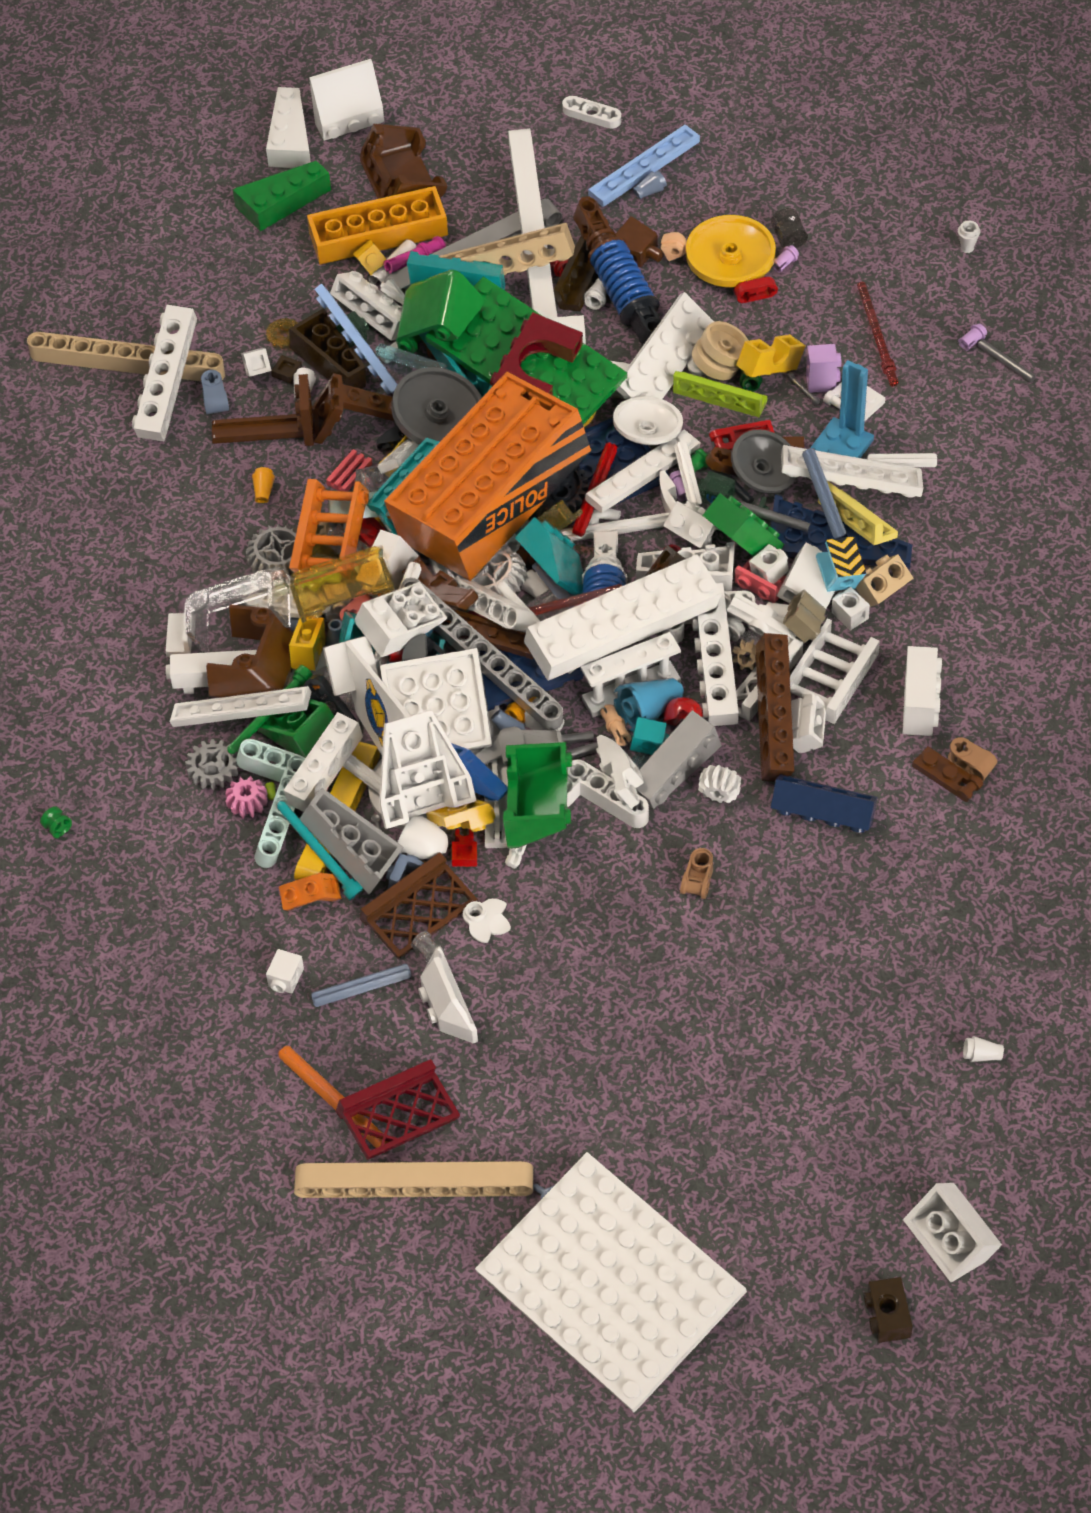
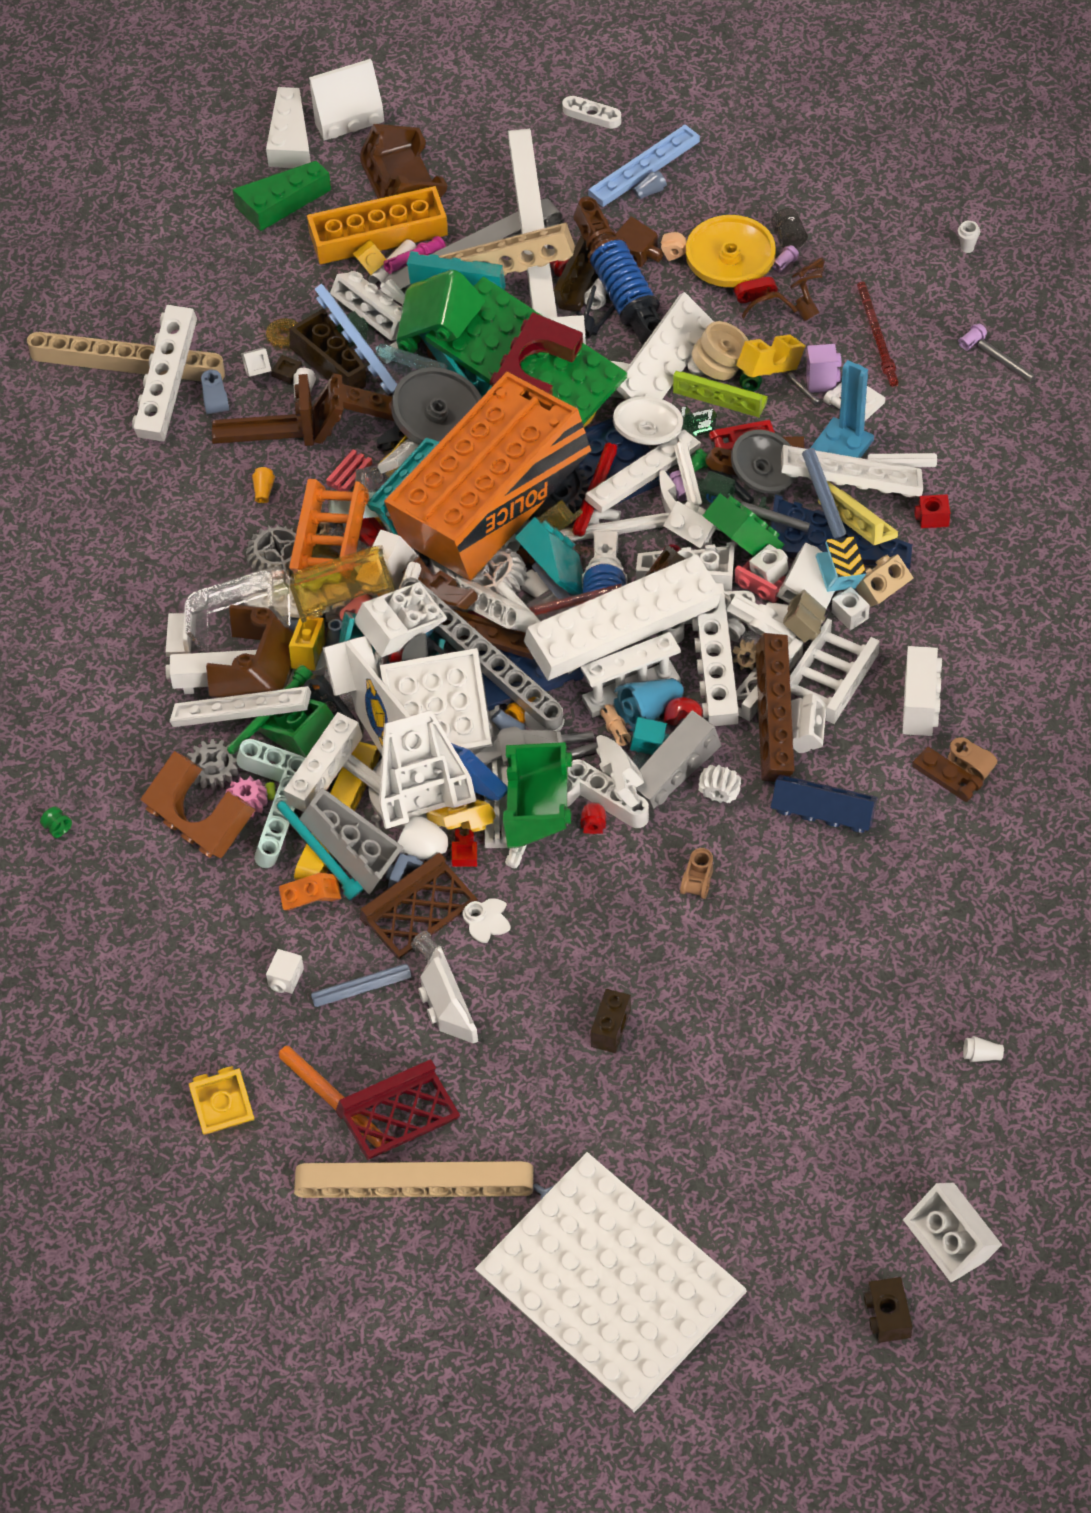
(167, 797): none -> dark orange arch
(221, 1100): none -> yellow plate
(590, 327): none -> black plant
(593, 818): none -> red piece
(610, 1020): none -> dark brown brick
(699, 422): none -> clear green bracket
(805, 304): none -> reddish brown plant
(933, 511): none -> red brick

